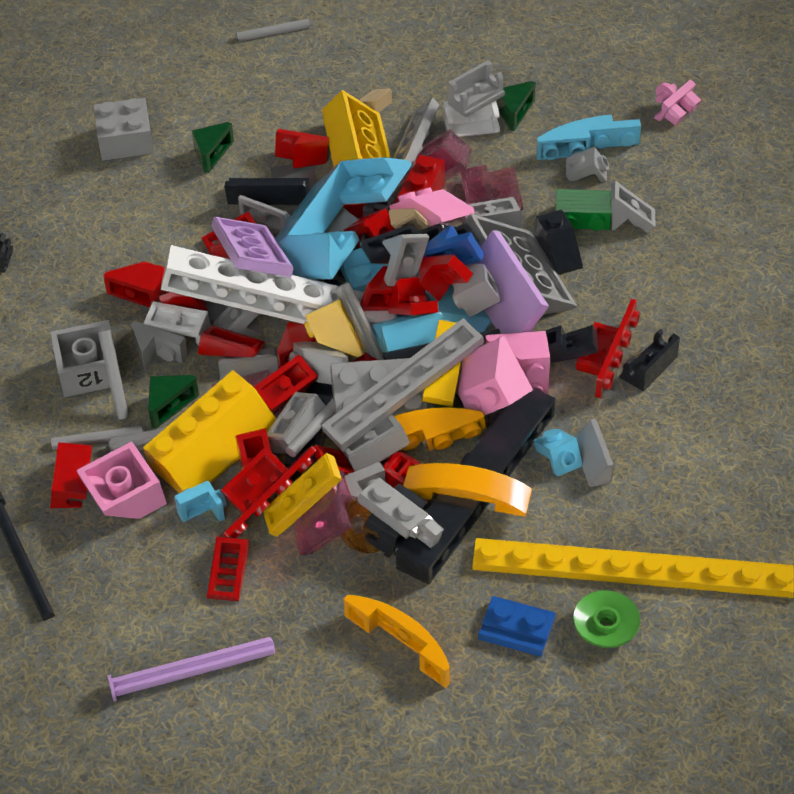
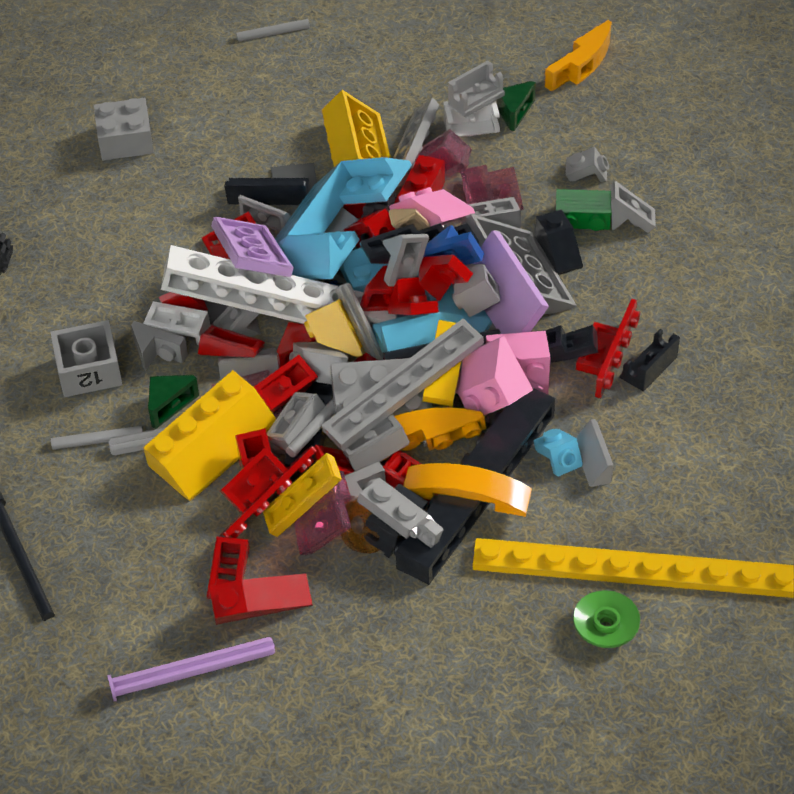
(66, 481): red hinge -> none
(113, 374): light grey bar -> none
(123, 483): bright pink slope -> none
(136, 283): red slope -> none
(199, 500): medium azure bracket -> none
(212, 143): dark green slope -> none
(259, 597): none -> slope
(301, 148): red slope -> none
(372, 613): light orange slope -> none
(378, 99): tan slope -> none
(517, 626): blue plate -> none
(583, 60): none -> light orange slope
(585, 134): medium azure slope -> none
(671, 100): bright pink hips -> none

